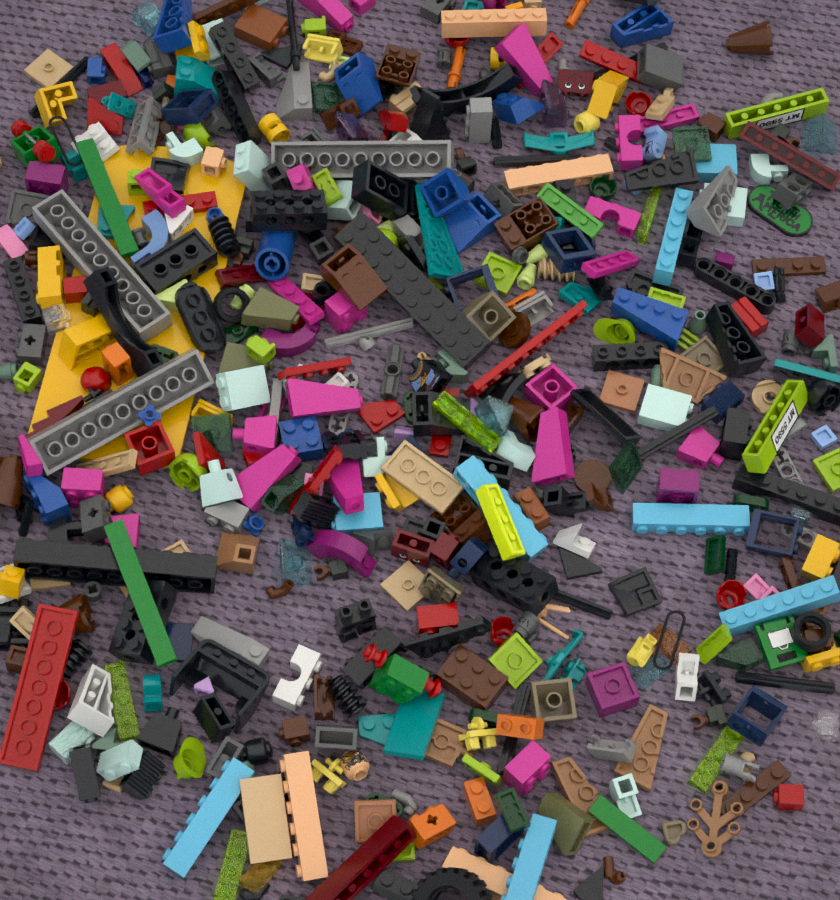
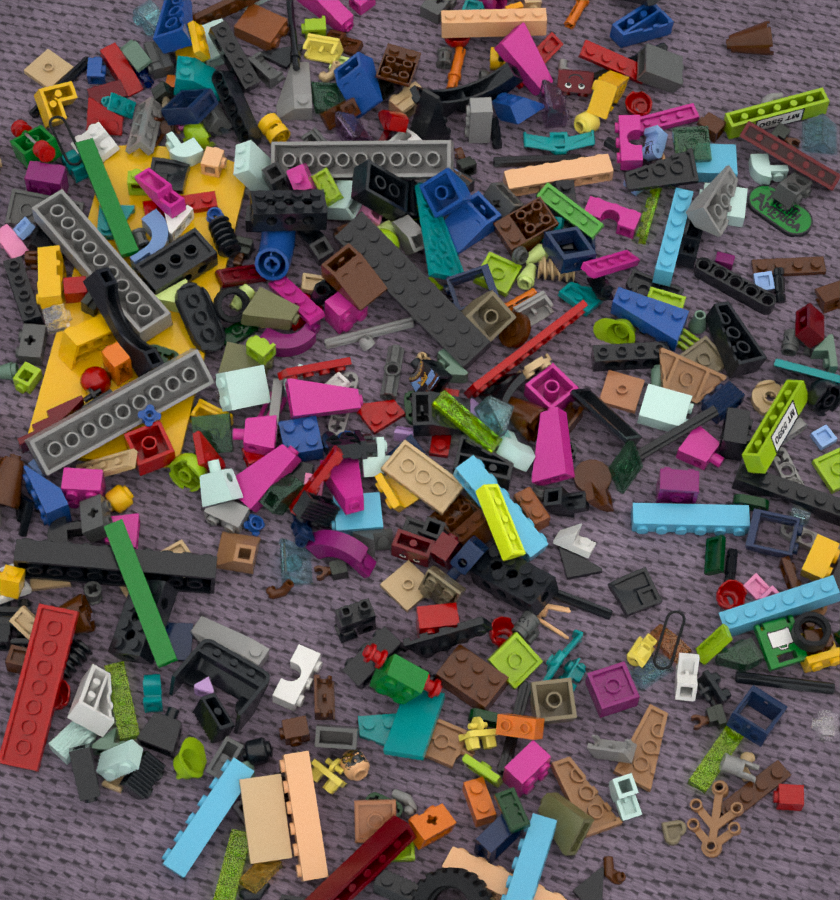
(31, 461): dark pink slope -> none
(346, 695): black piece -> none
(412, 251): black plate -> none
(601, 186): dark green hair -> none
(626, 829): green tile -> none
(661, 105): tan hinge -> none
(750, 316): red brick -> none

